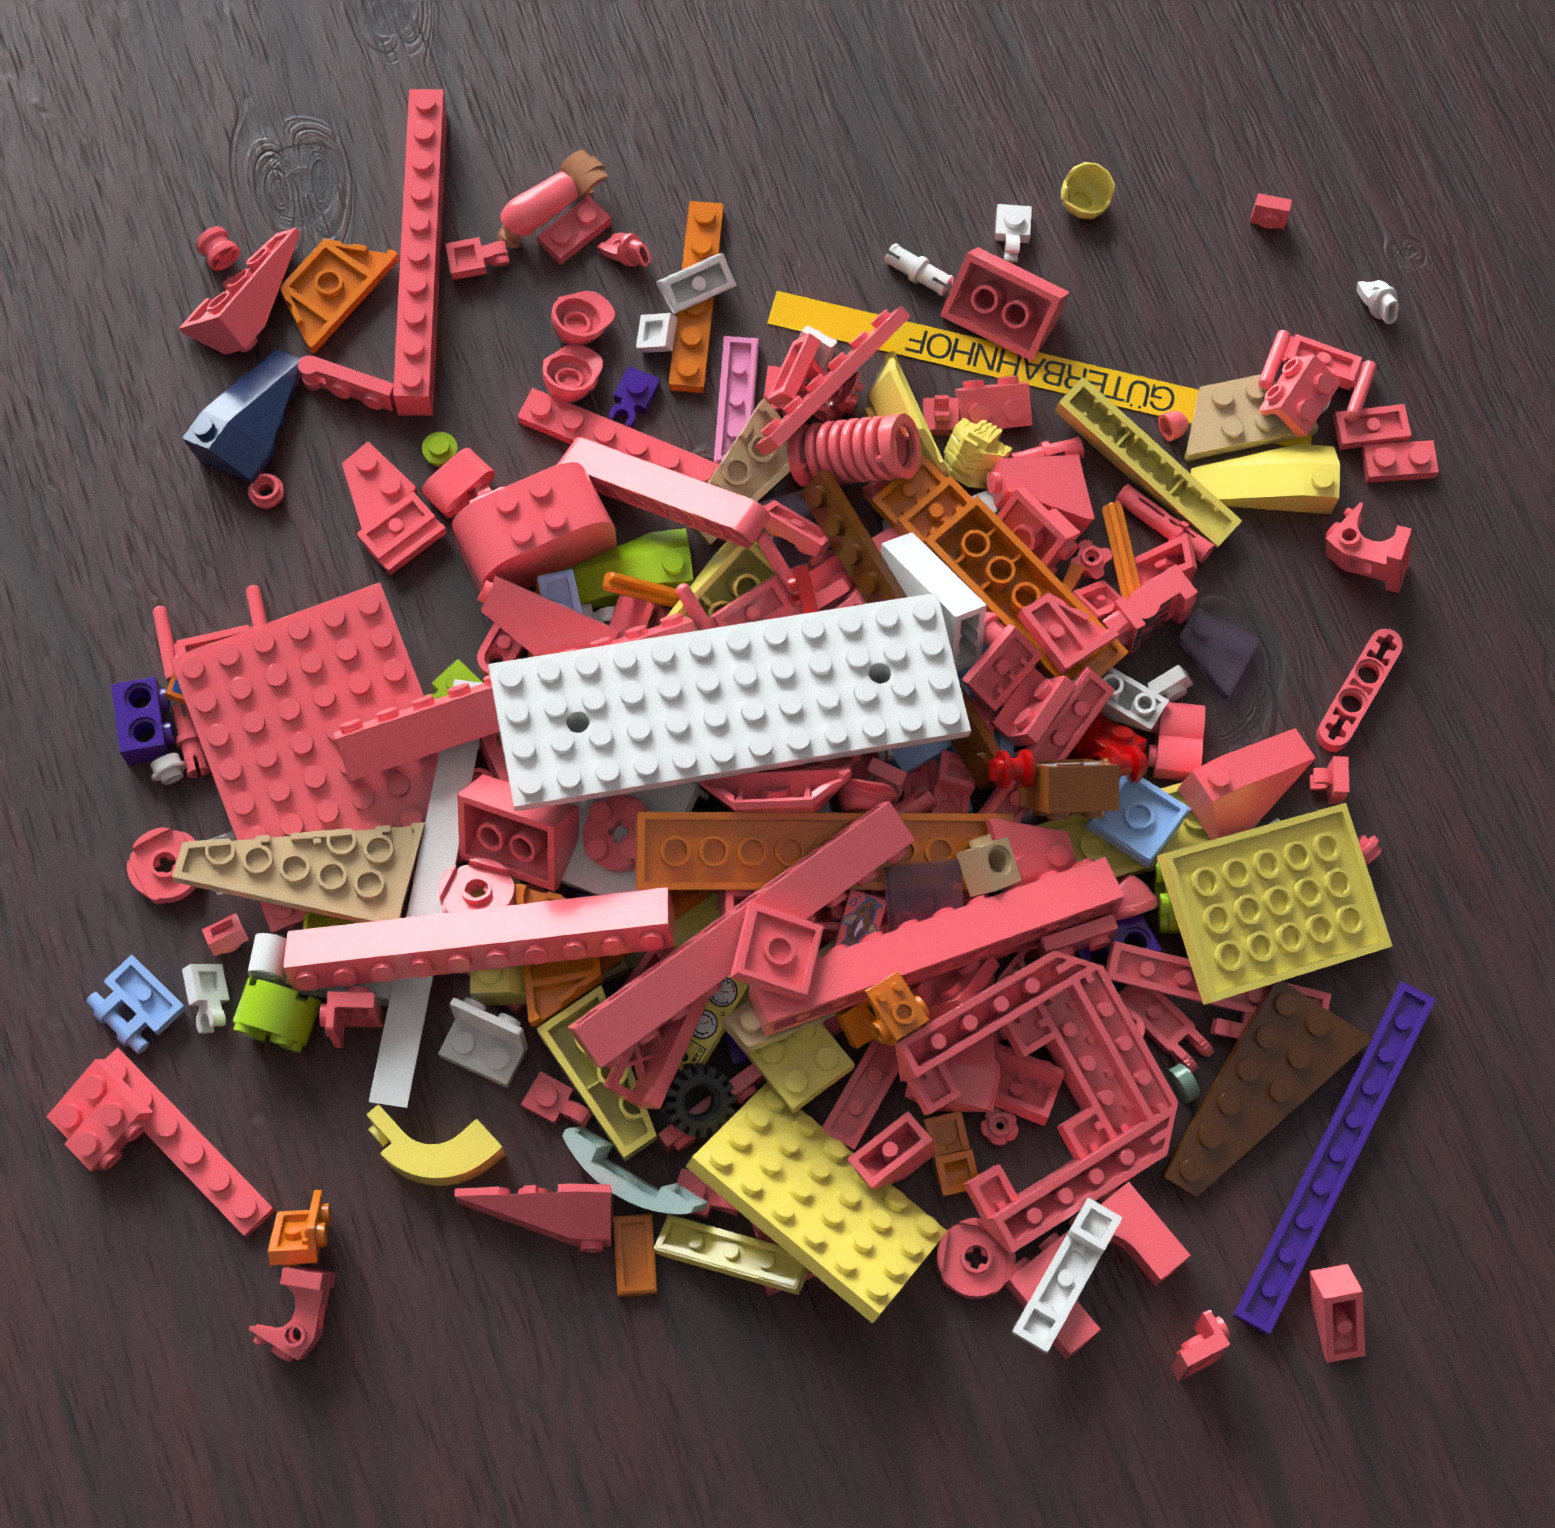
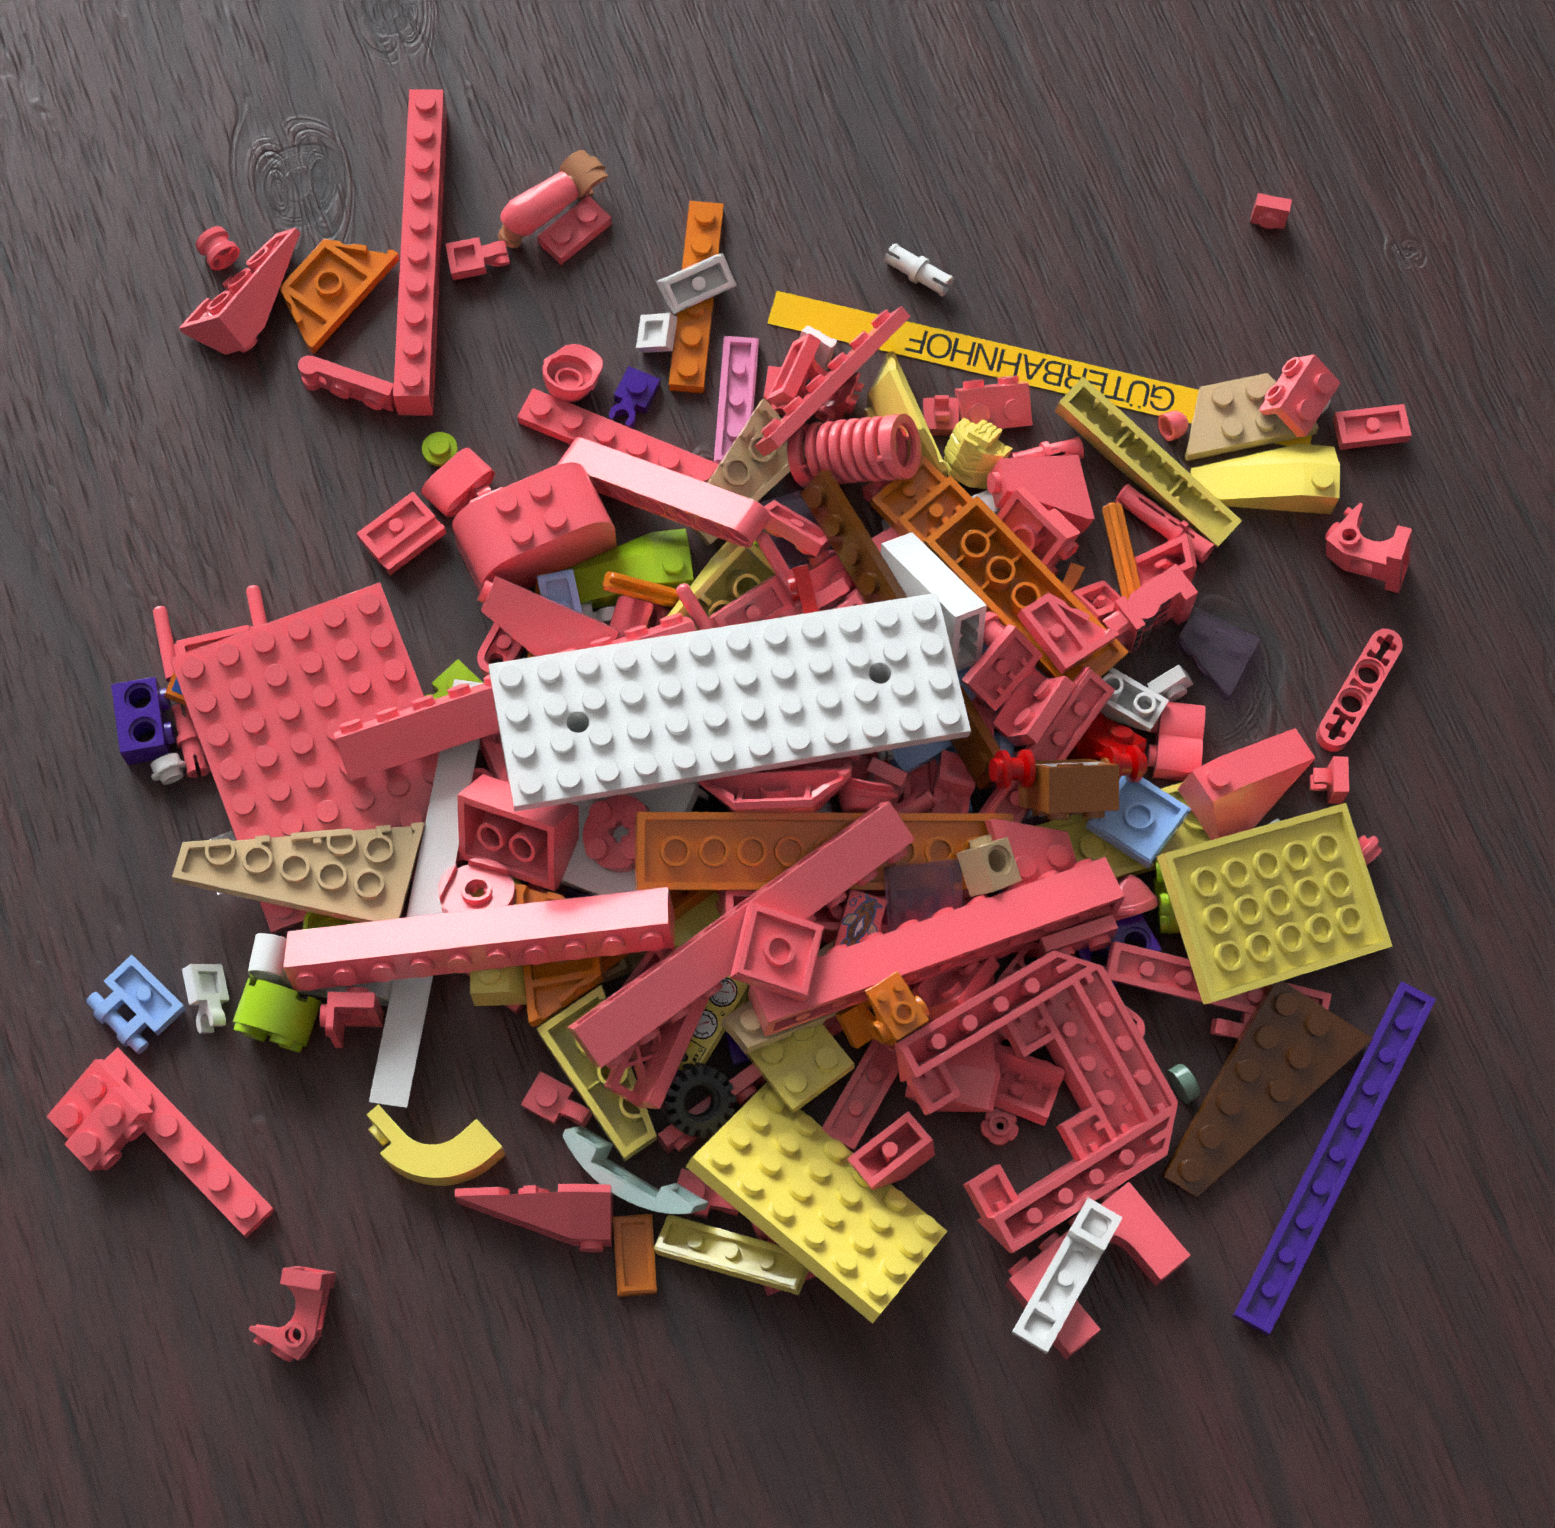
(145, 860): coral plate -> none
(225, 935): coral plate -> none
(241, 424): dark blue wedge -> none
(264, 482): coral plate -> none
(300, 1234): orange bracket -> none
(374, 483): coral wing -> none
(484, 1042): white bracket -> none
(581, 317): coral hat -> none
(626, 249): coral piece -> none
(953, 1157): orange slope -> none
(957, 1272): coral plate -> none
(1004, 303): coral slope -> none
(1013, 227): white plate -> none
(1087, 190): light yellow hair -> none
(1101, 555): coral plate -> none
(1166, 1024): coral hinge -> none
(1204, 1348): coral bracket -> none
(1338, 1312): coral slope -> none
(1344, 366): coral plate -> none
(1380, 299): white piece -> none
(1399, 461): coral plate -> none

